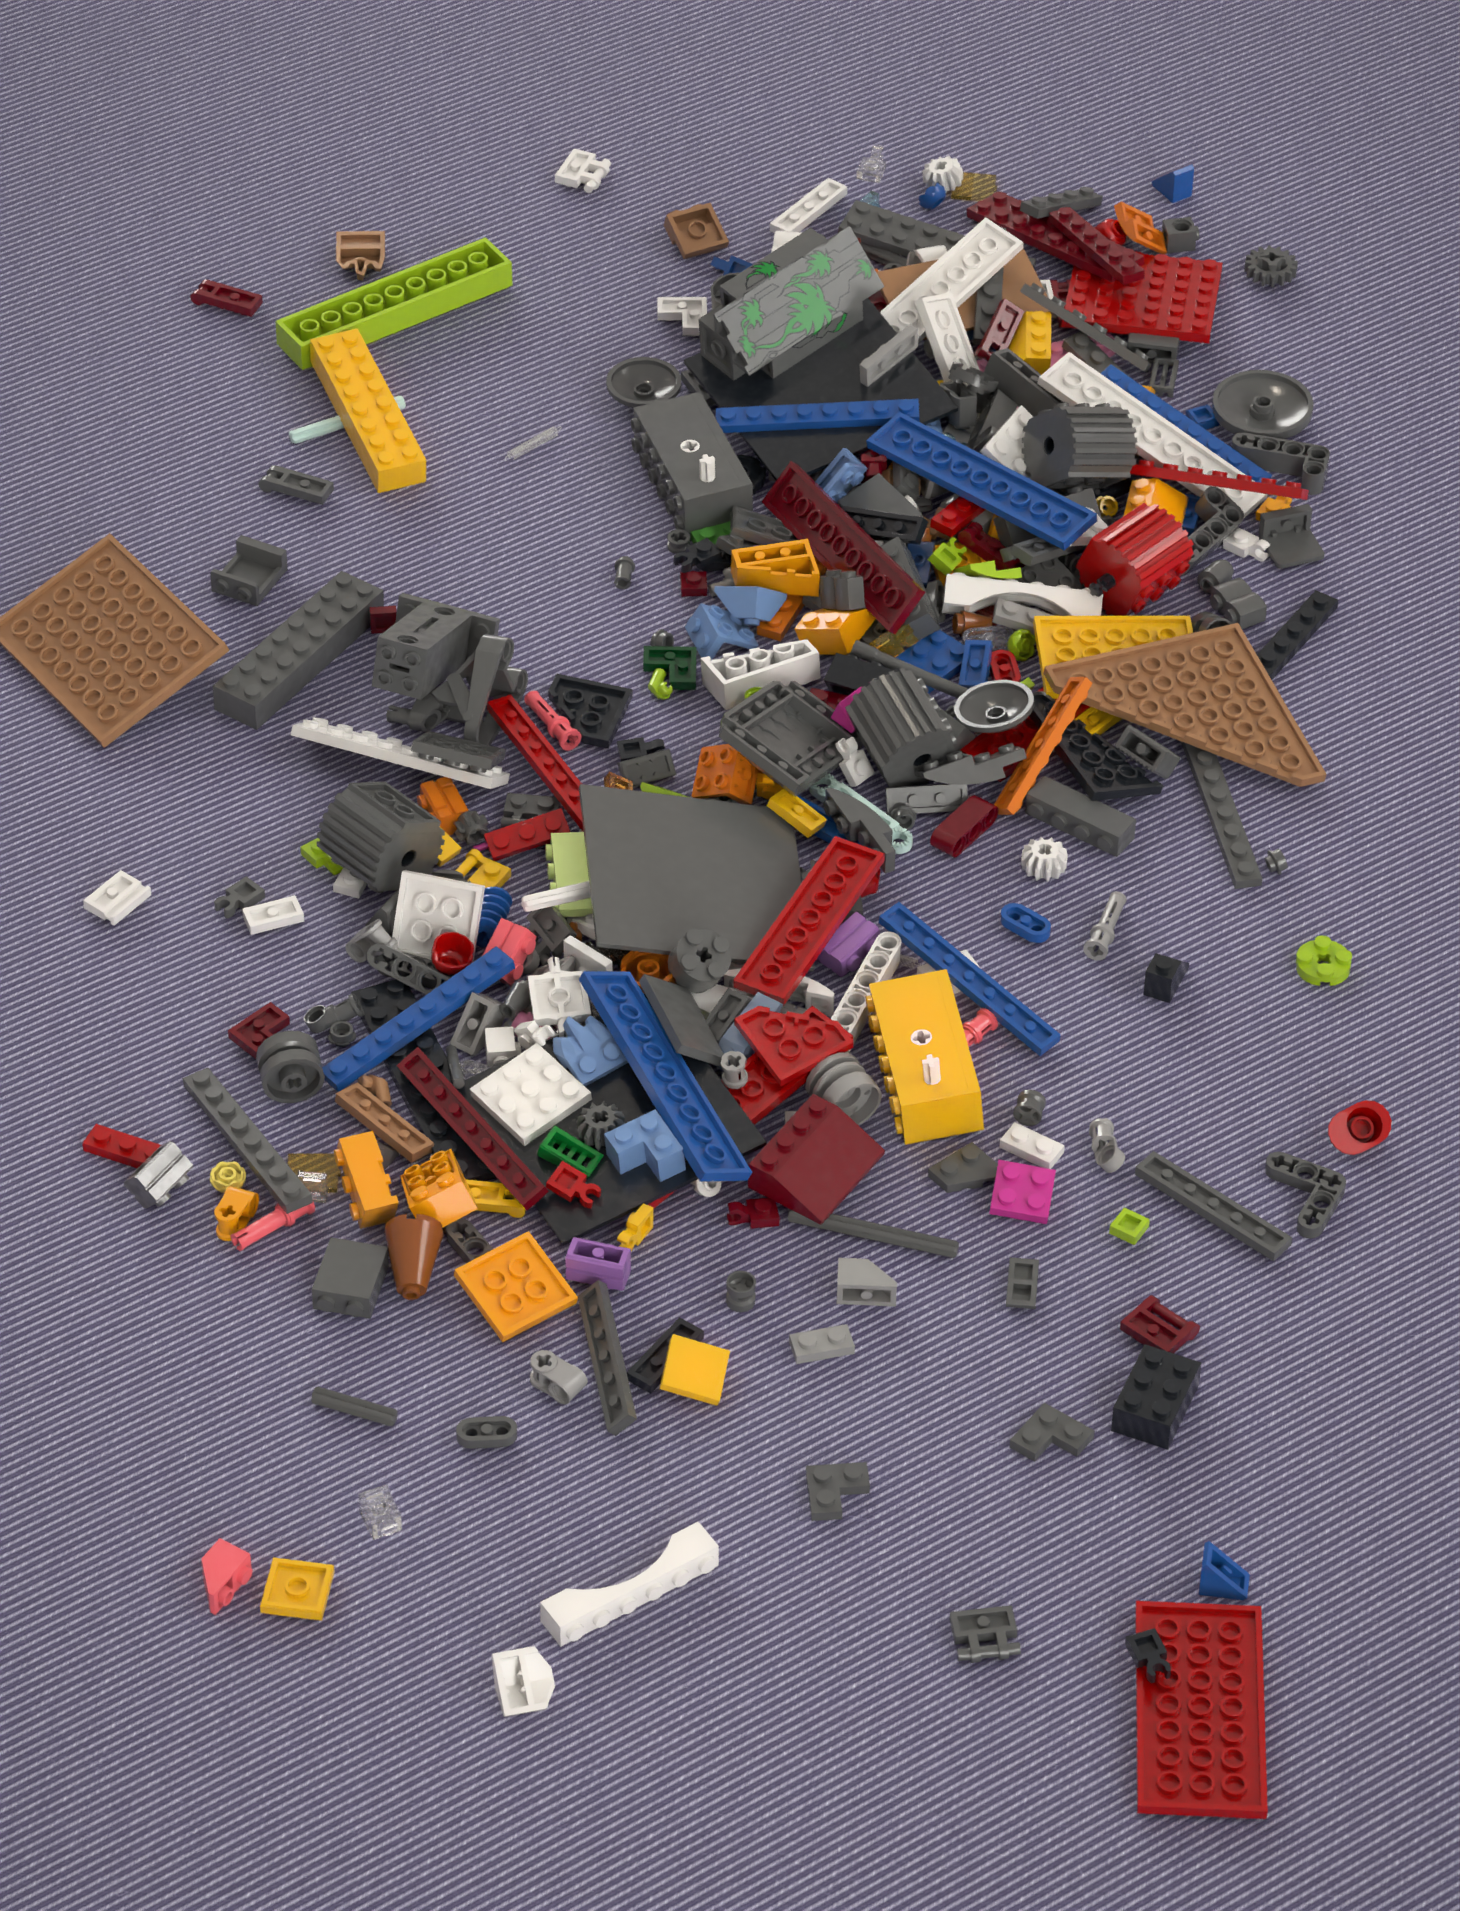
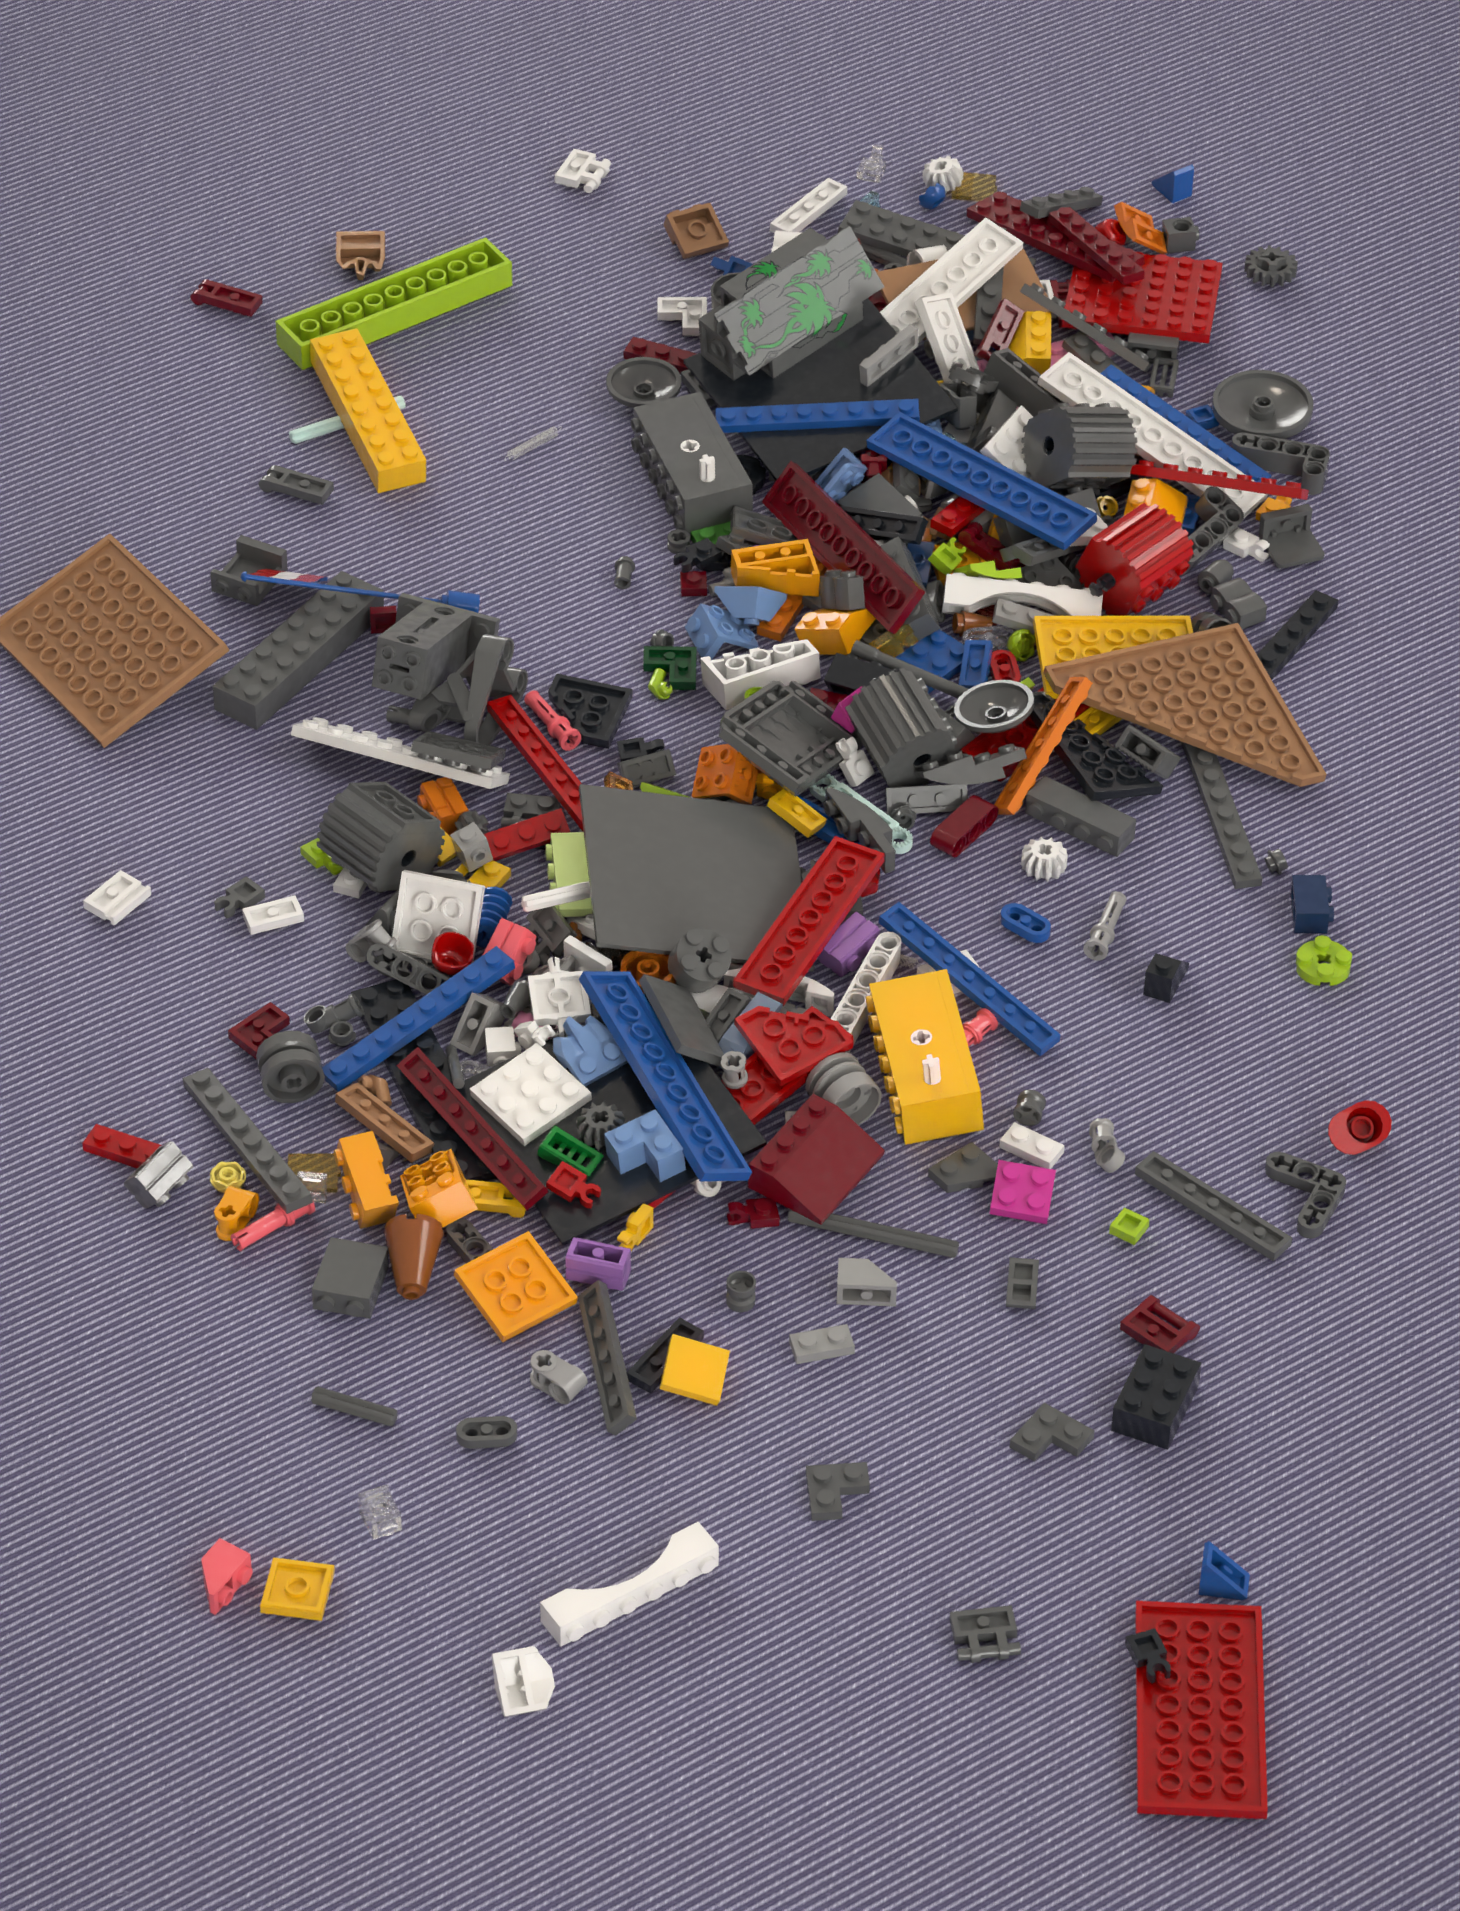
(454, 598): none -> blue flag
(471, 847): none -> light grey brick
(643, 348): none -> dark red plate
(1310, 904): none -> dark blue brick

